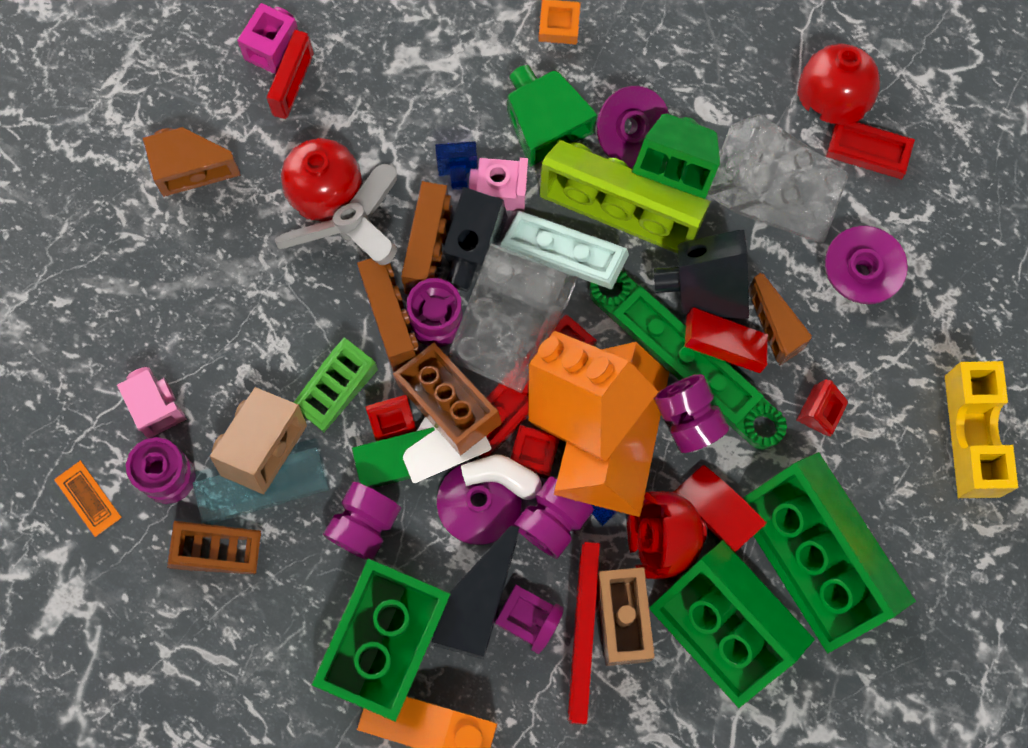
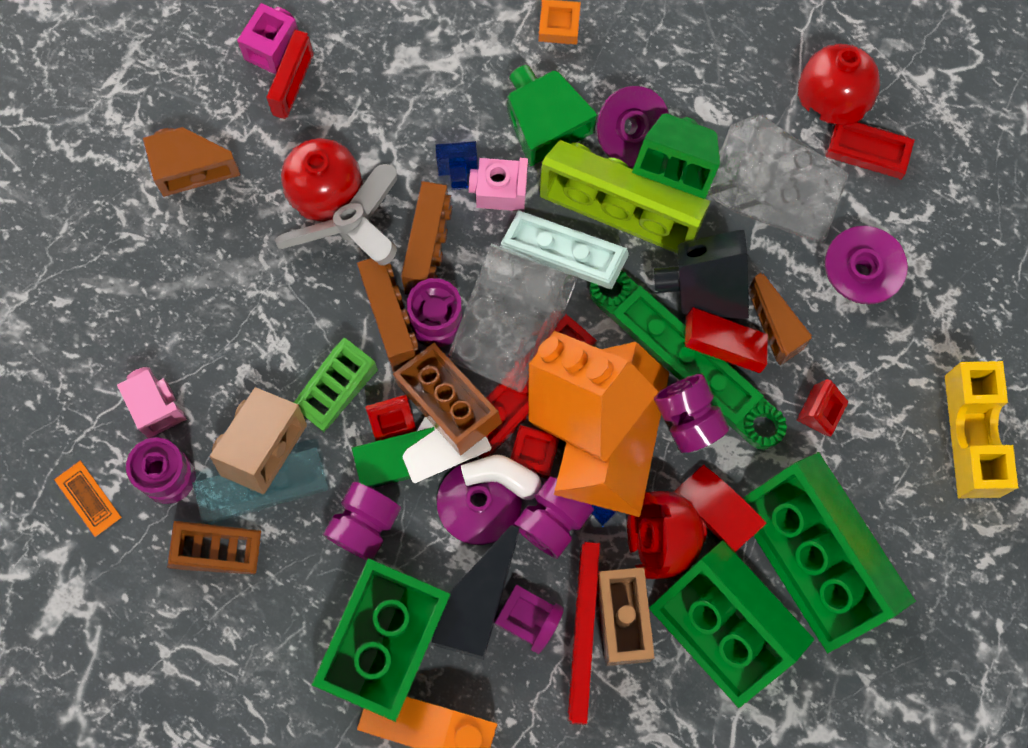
(477, 221): black torso -> none

